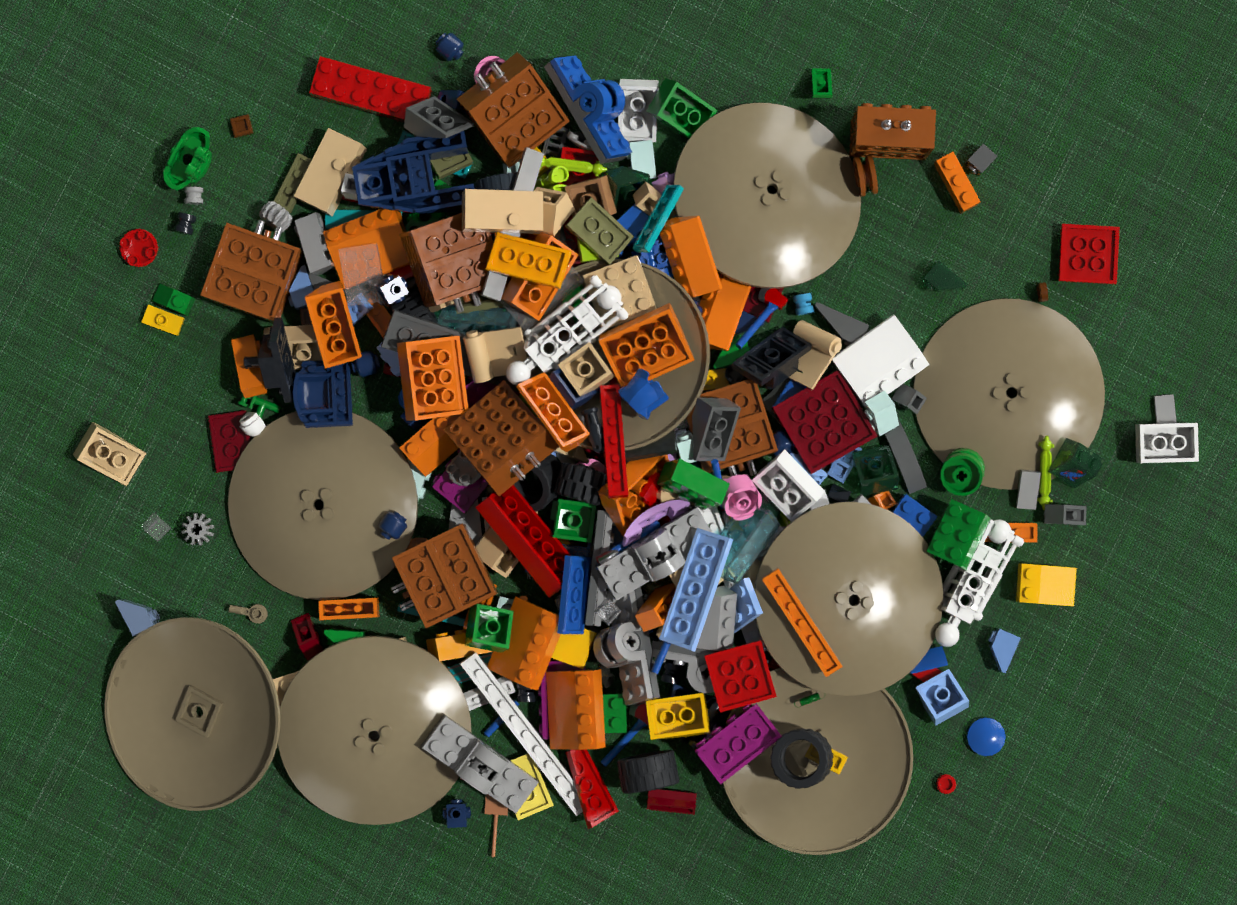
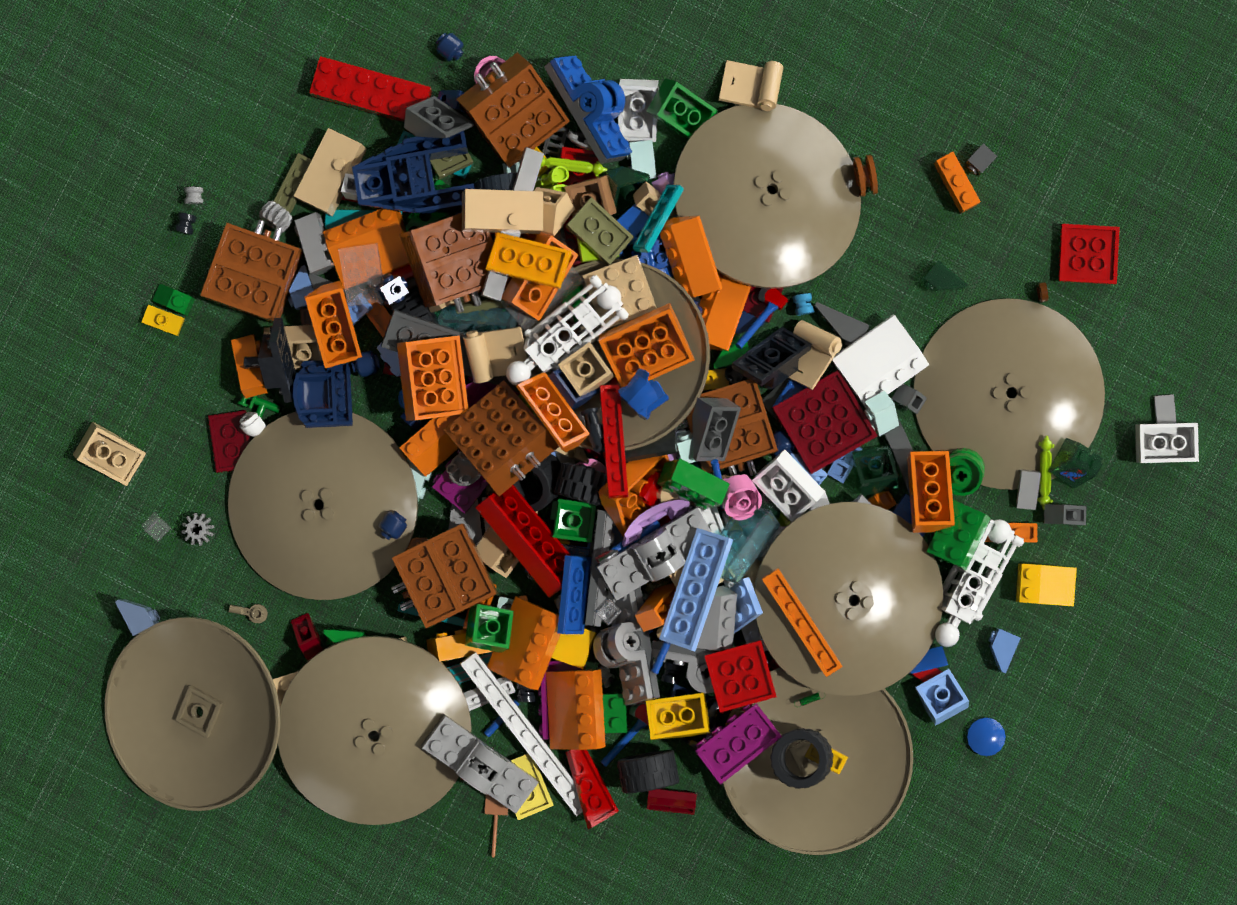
(138, 247): red dish -> none
(193, 142): green piece -> none
(241, 126): reddish brown tile -> none
(349, 608): orange brick -> none
(453, 820): dark blue brick -> none
(752, 84): none -> tan door
(821, 83): green slope -> none
(838, 493): black slope -> none
(892, 132): dark orange piece -> none
(930, 491): none -> orange slope
(946, 784): red tile -> none

